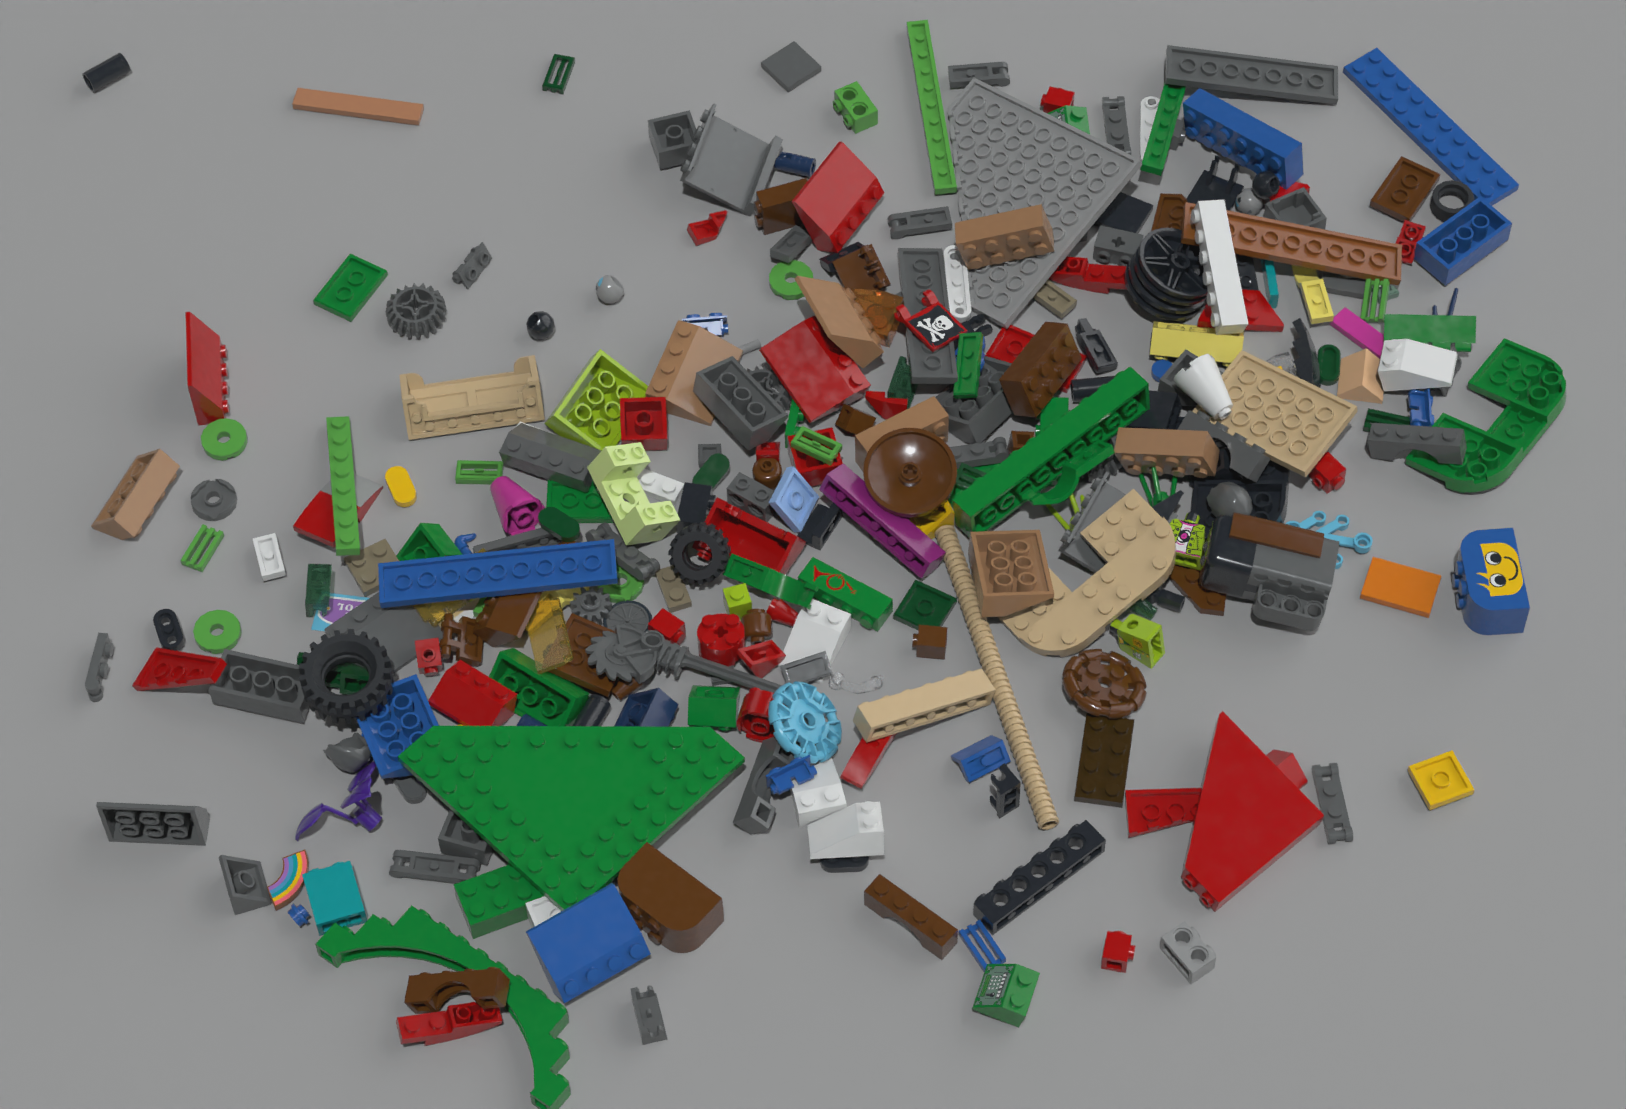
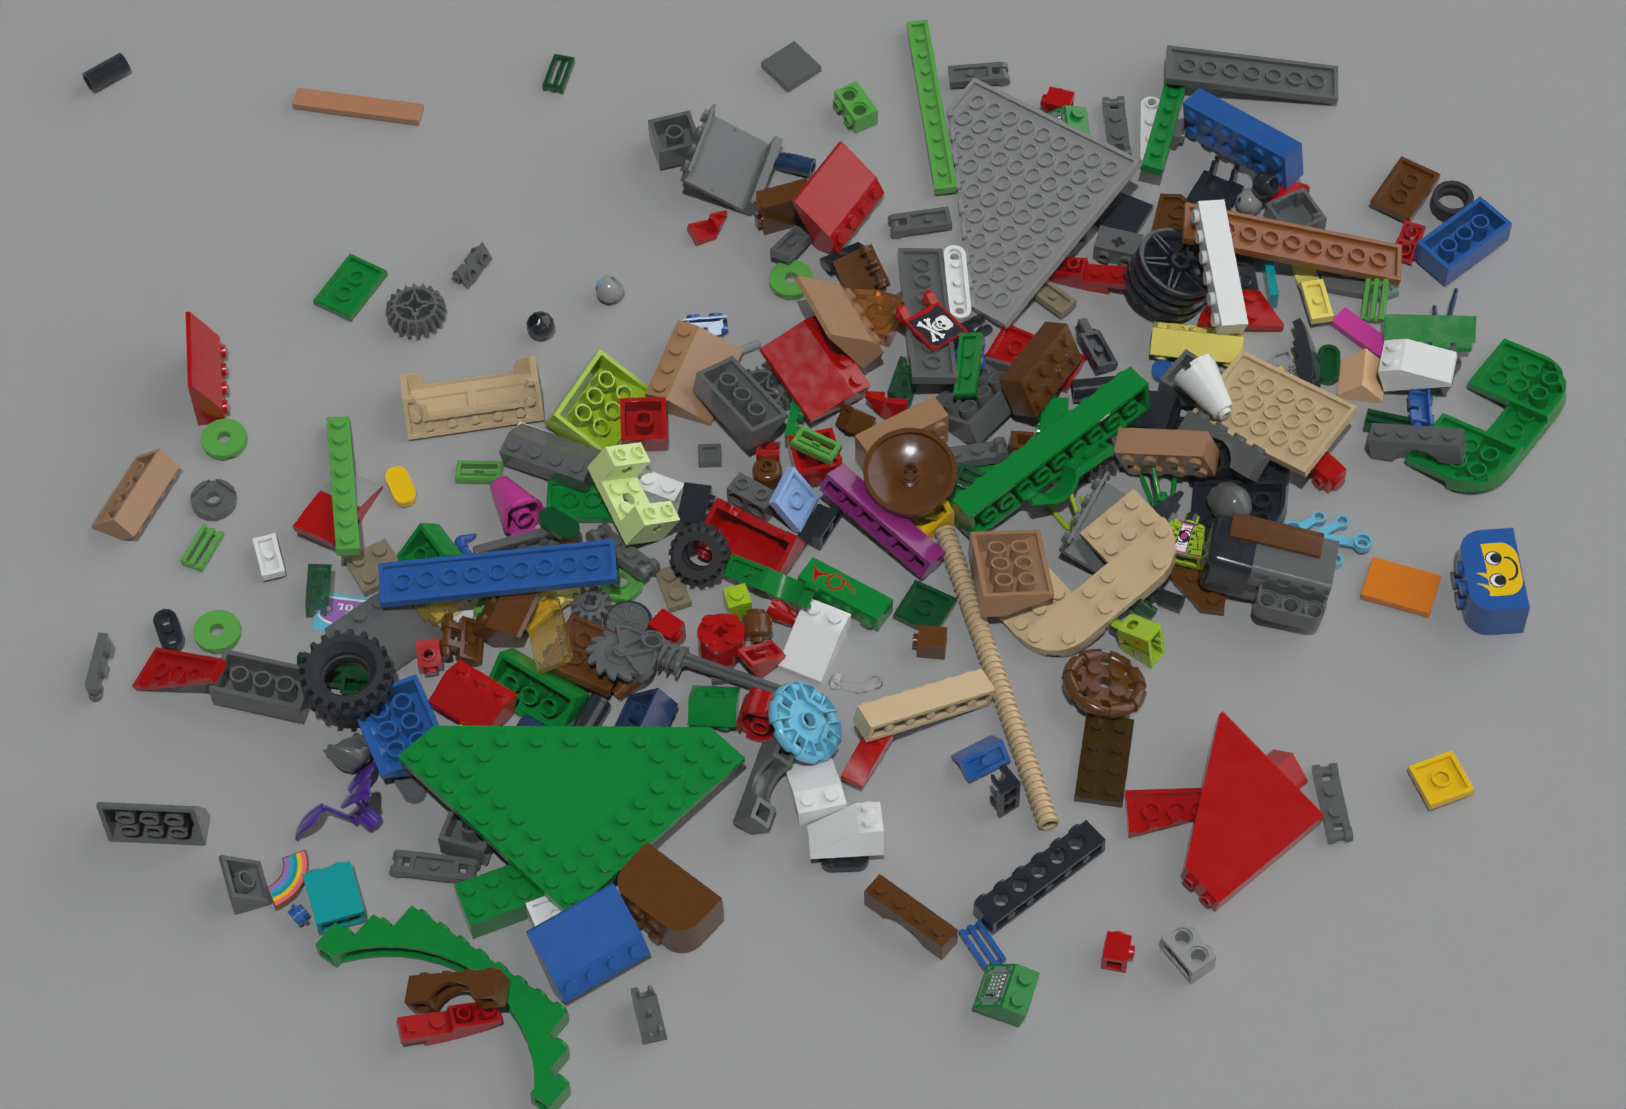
(712, 471): dark green tile -> none
(780, 778): blue hinge -> none
(807, 668): dark grey tile -> none
(1004, 237): medium nougat brick -> none
(1429, 127): blue plate -> none

